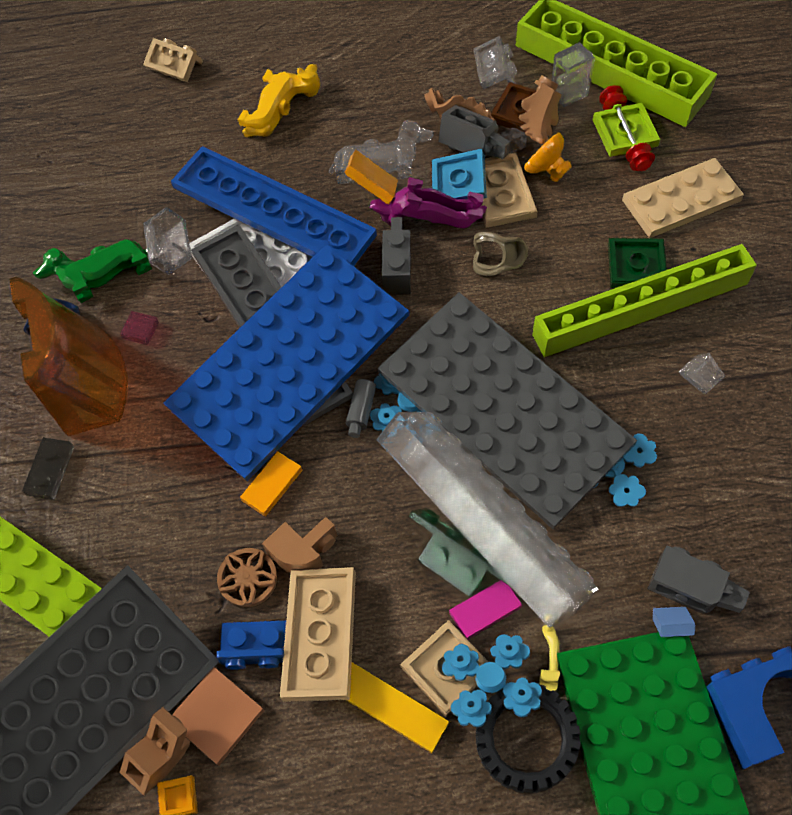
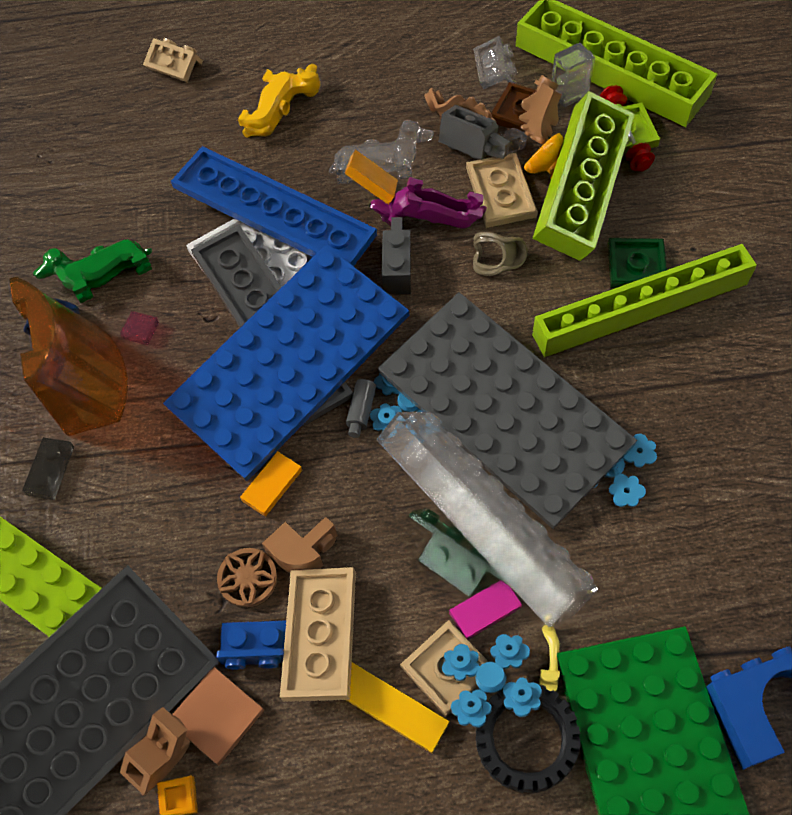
(167, 241): clear panel -> none
(460, 174): dark azure plate -> none
(584, 177): none -> lime brick
(673, 621): medium blue tile -> none
(682, 197): tan plate -> none
(695, 582): dark grey hinge -> none
(702, 372): clear slope -> none

